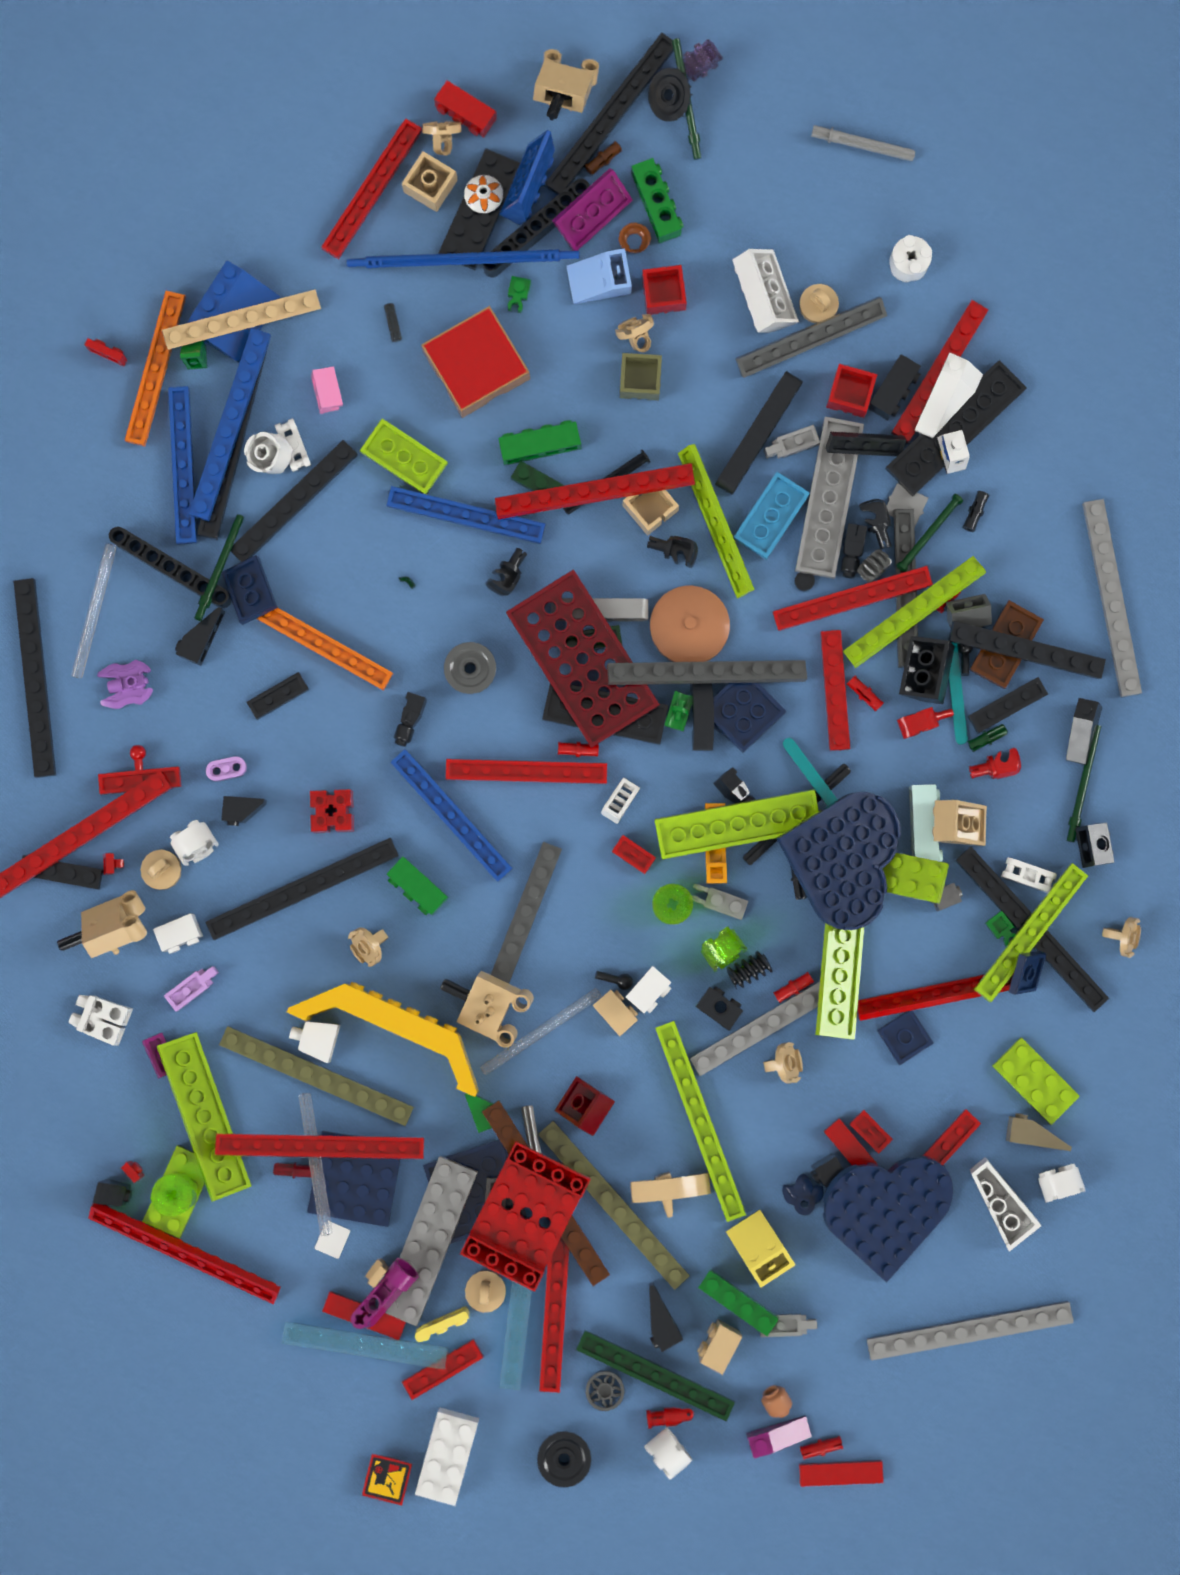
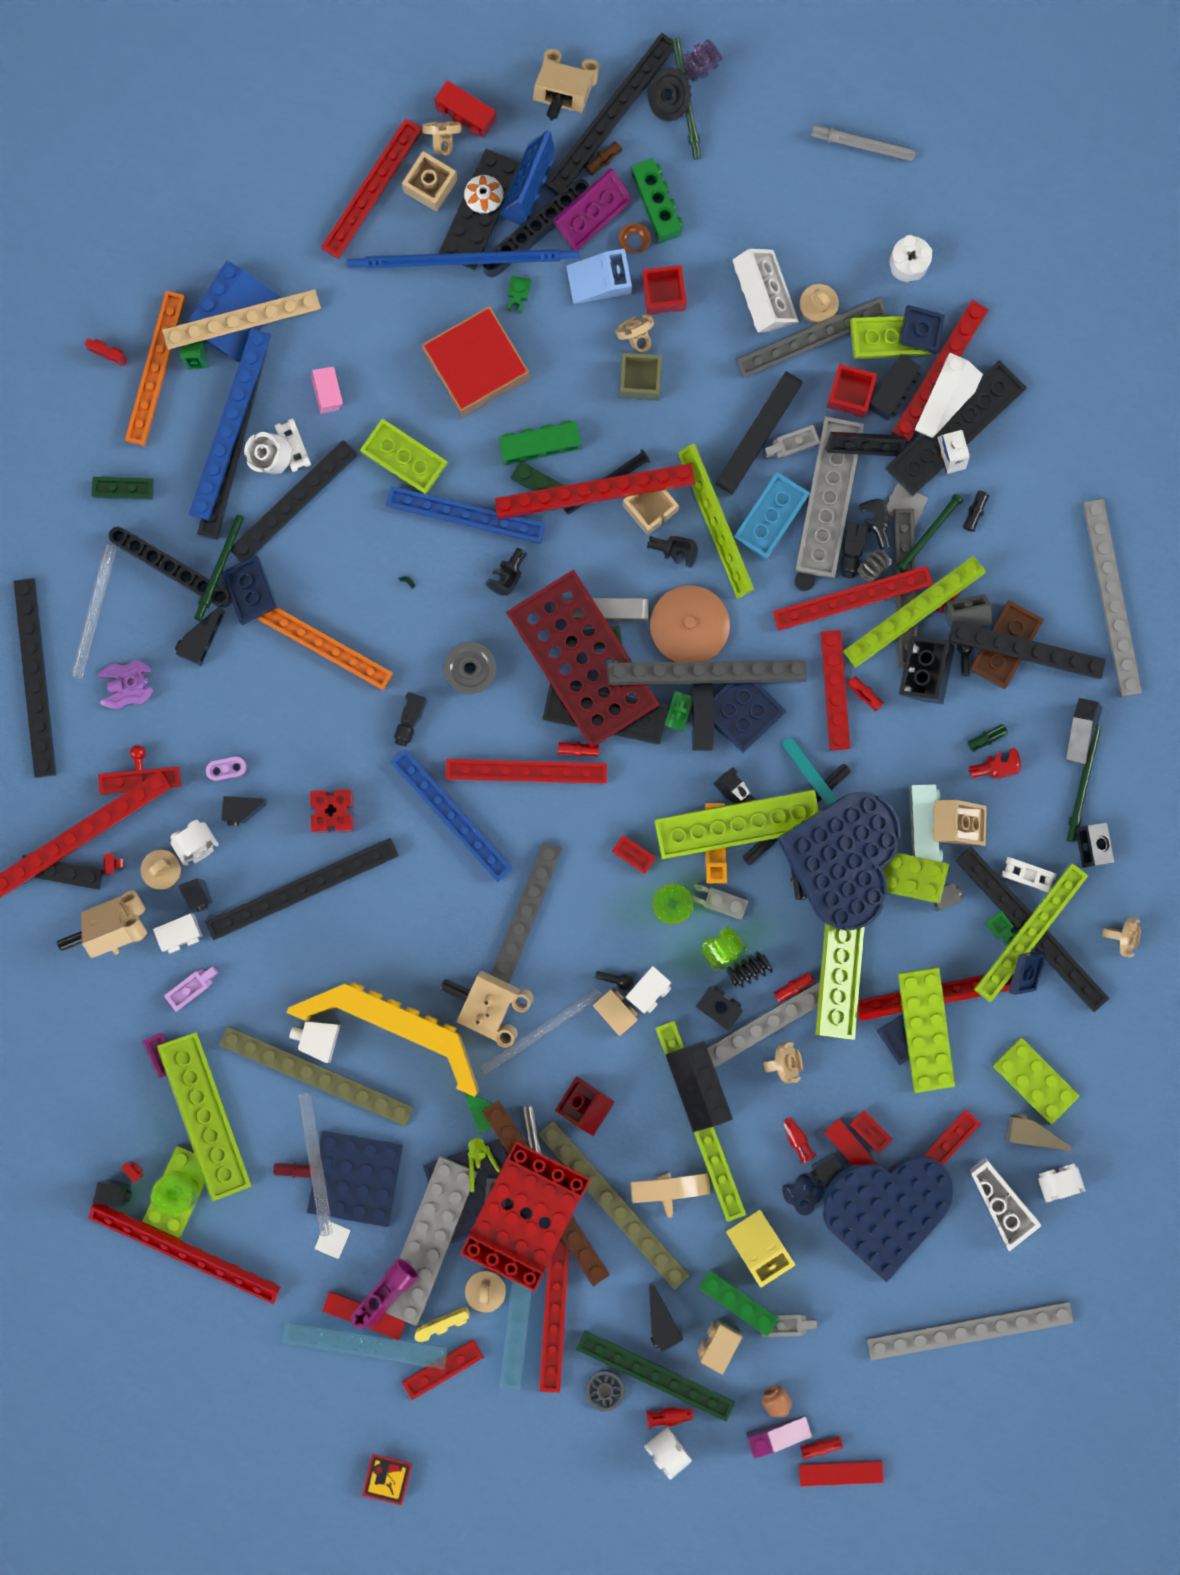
(94, 1015): white hips -> none
(122, 488): none -> dark green plate
(182, 464): blue plate -> none
(196, 894): none -> black slope
(277, 696): black tile -> none
(319, 1146): red plate -> none
(367, 946): tan tile -> none
(376, 1272): tan slope -> none
(392, 321): clear smoke axle -> none
(416, 886): green brick -> none
(447, 1456): white brick -> none
(477, 1152): none -> lime plant
(558, 1472): black gear -> none
(610, 814): white slope -> none
(699, 1086): none -> black slope
(797, 1140): none -> red piece
(879, 338): none -> lime plate
(921, 329): none -> dark blue tile
(922, 721): red beam -> none
(926, 1029): none -> lime plate
(957, 699): teal piece -> none
(1007, 705): black plate -> none

